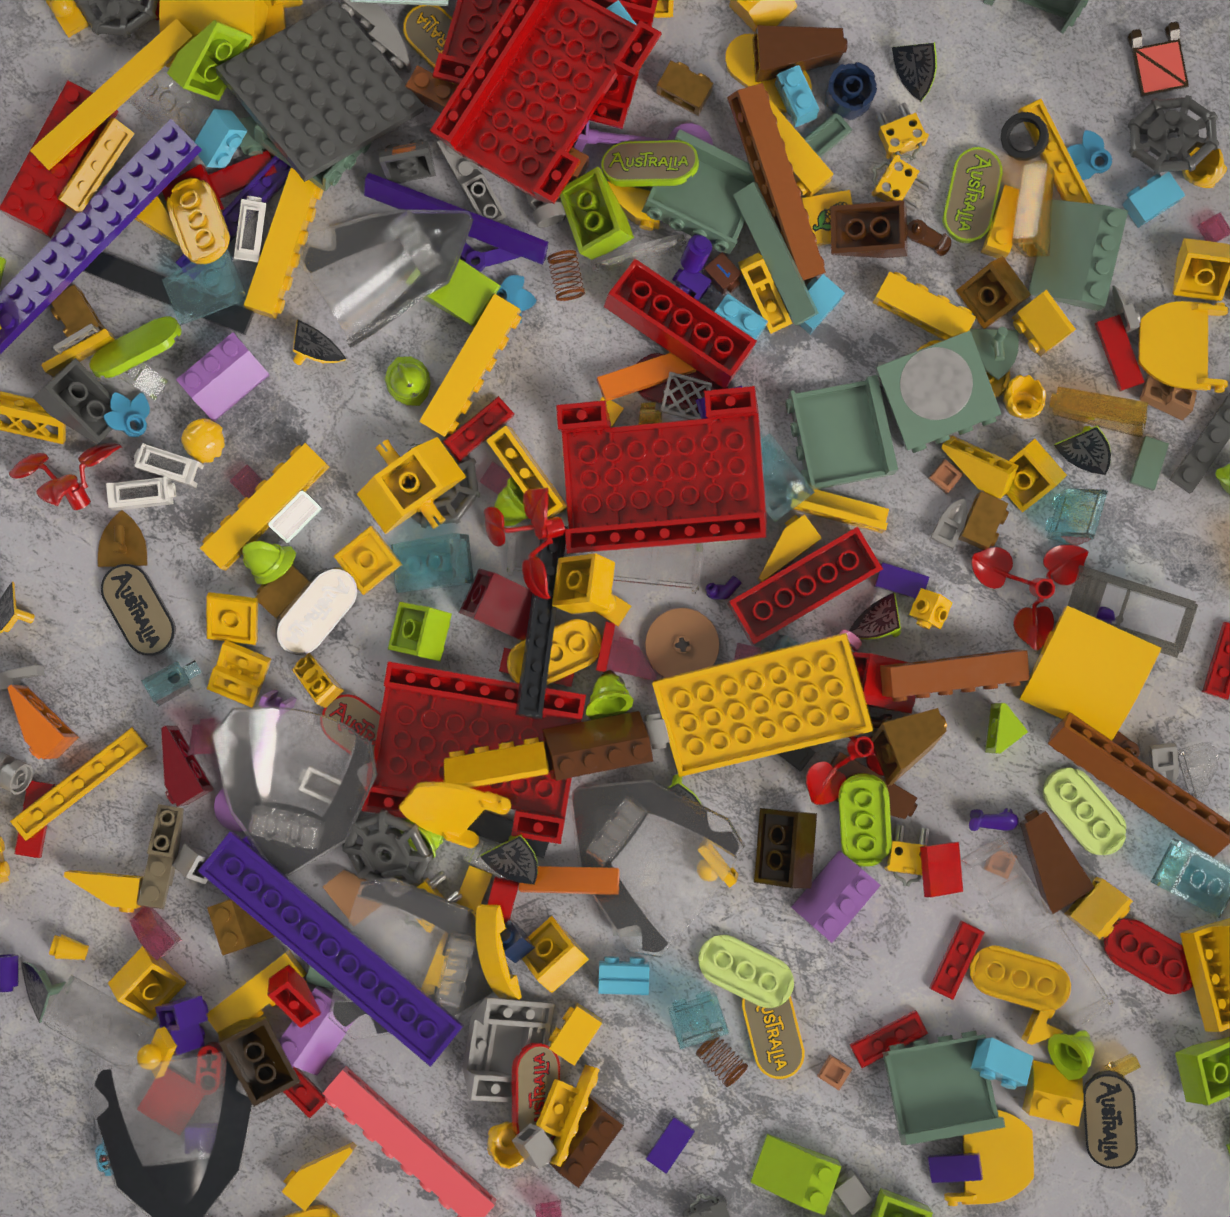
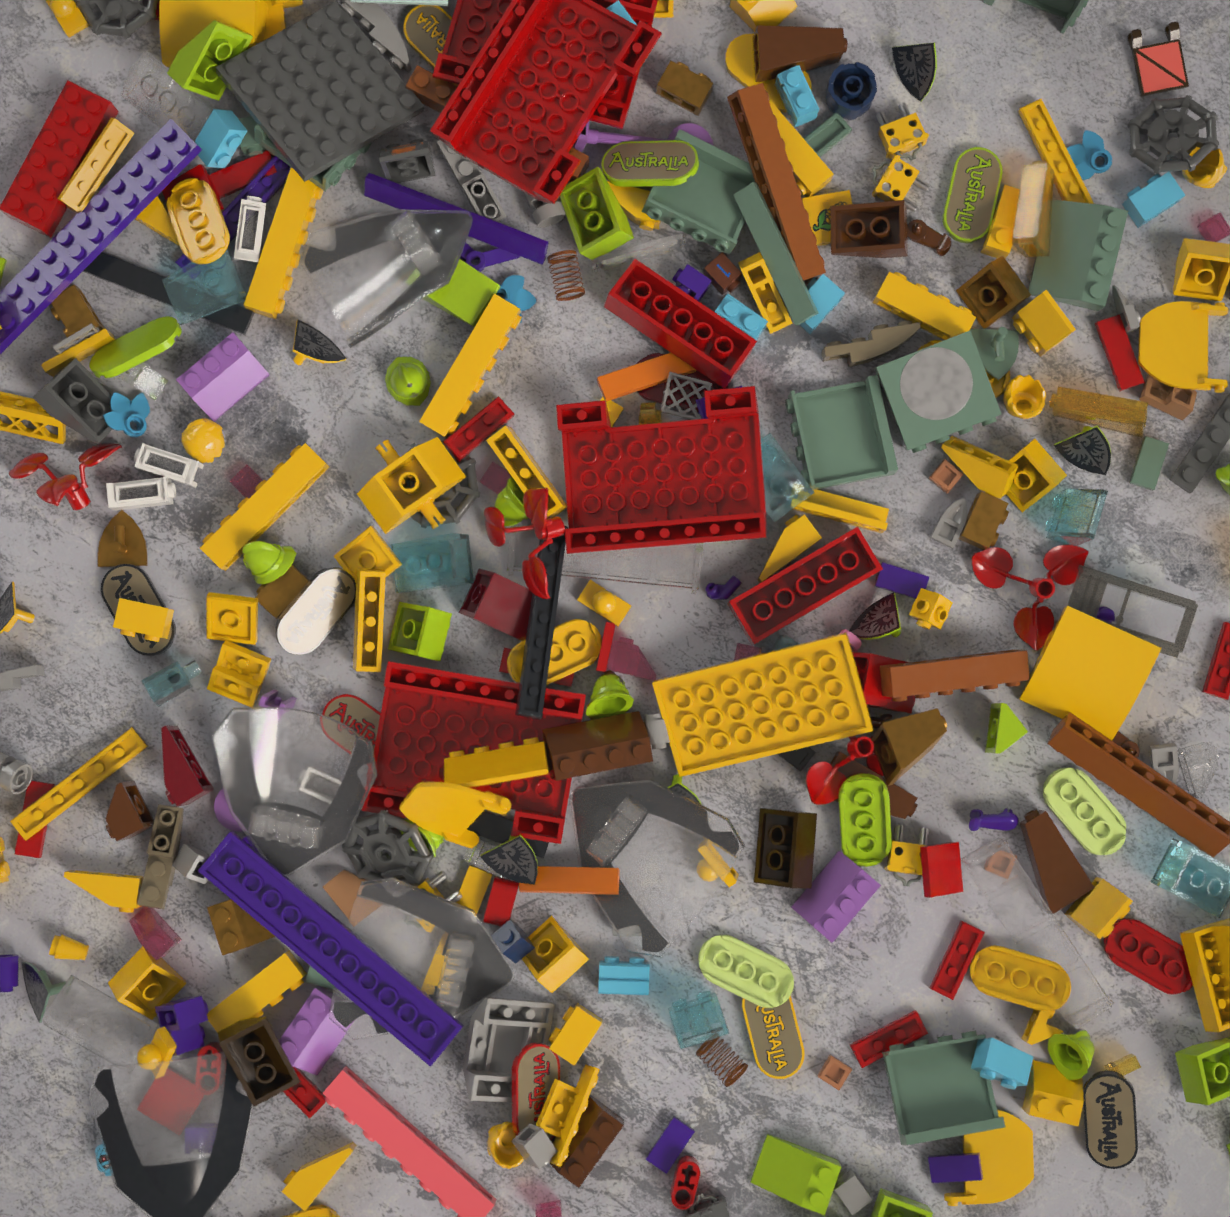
(40, 725): orange slope -> none
(111, 94): yellow tile -> none
(127, 813): none -> reddish brown slope
(143, 619): none -> yellow brick
(201, 737): clear pink slope -> none
(293, 996): red slope -> none
(294, 516): slope -> none
(317, 680): yellow slope -> none
(369, 620): none -> yellow brick
(491, 952): yellow slope -> none
(583, 583): yellow brick -> none
(667, 631): medium nougat piece -> none
(680, 1184): none -> red beam
(696, 254): dark purple brick -> none
(879, 344): none -> dark tan slope
(1011, 123): black tyre -> none

